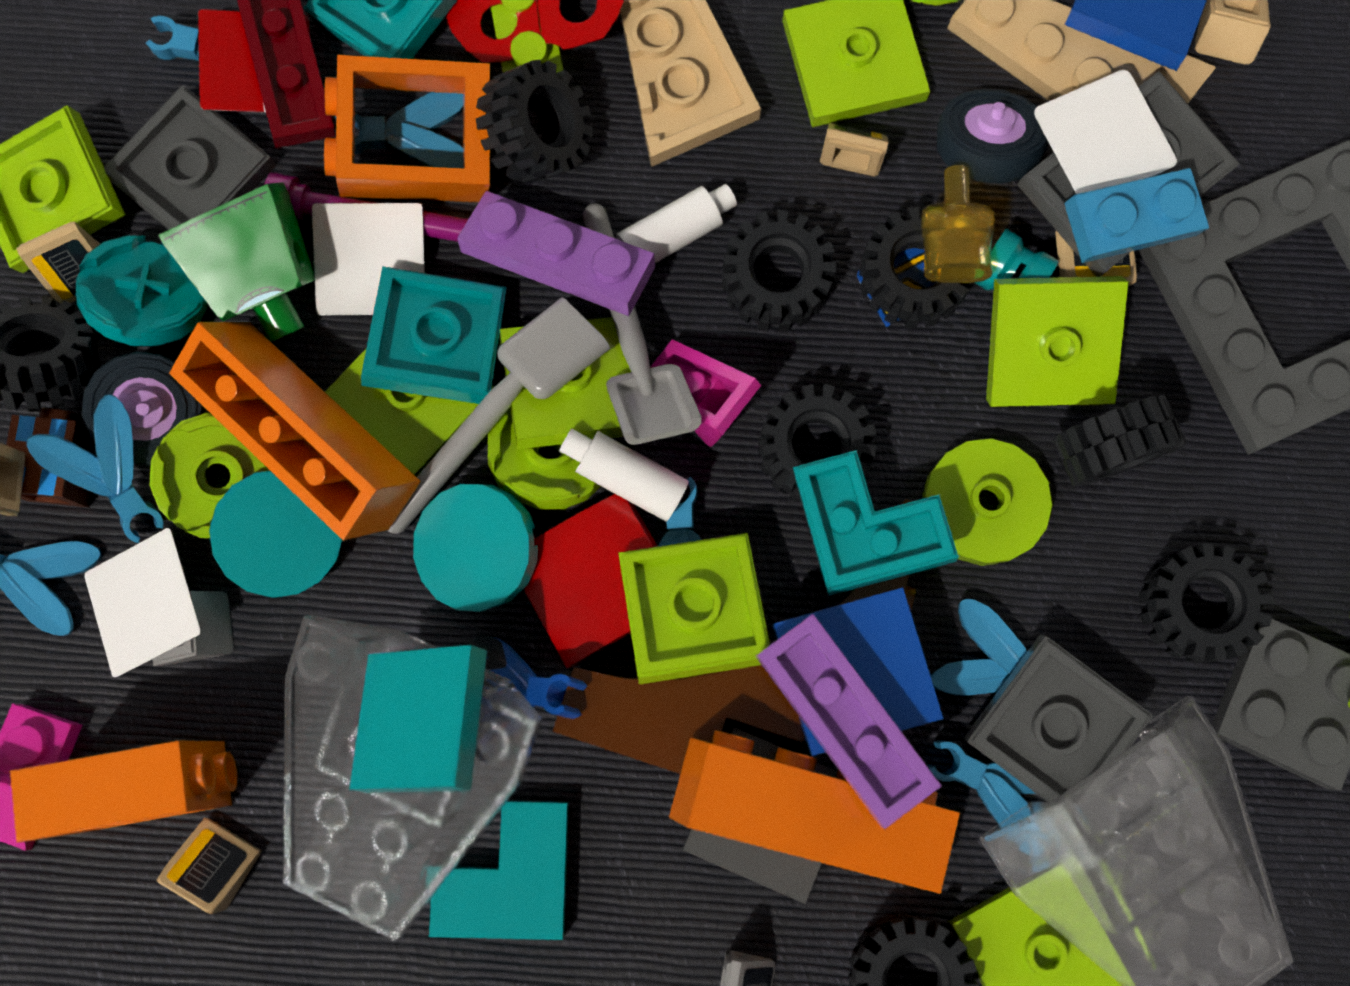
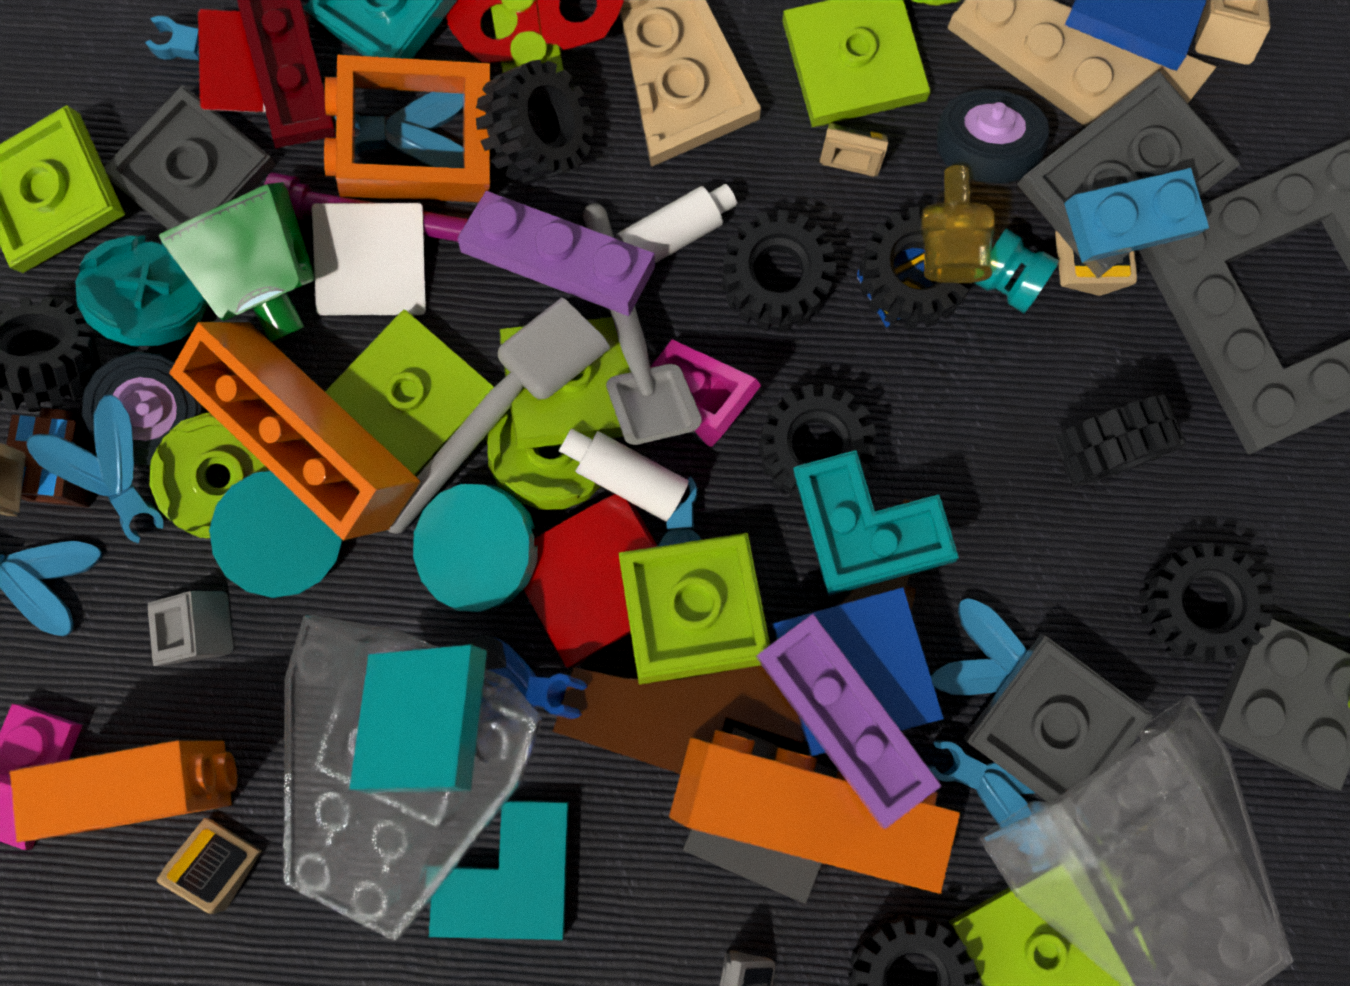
(57, 258): slope -> none
(142, 603): white sticker -> none
(433, 336): teal tile -> none
(1022, 495): lime plate -> none
(1056, 341): lime plate -> none
(1105, 134): white sticker -> none

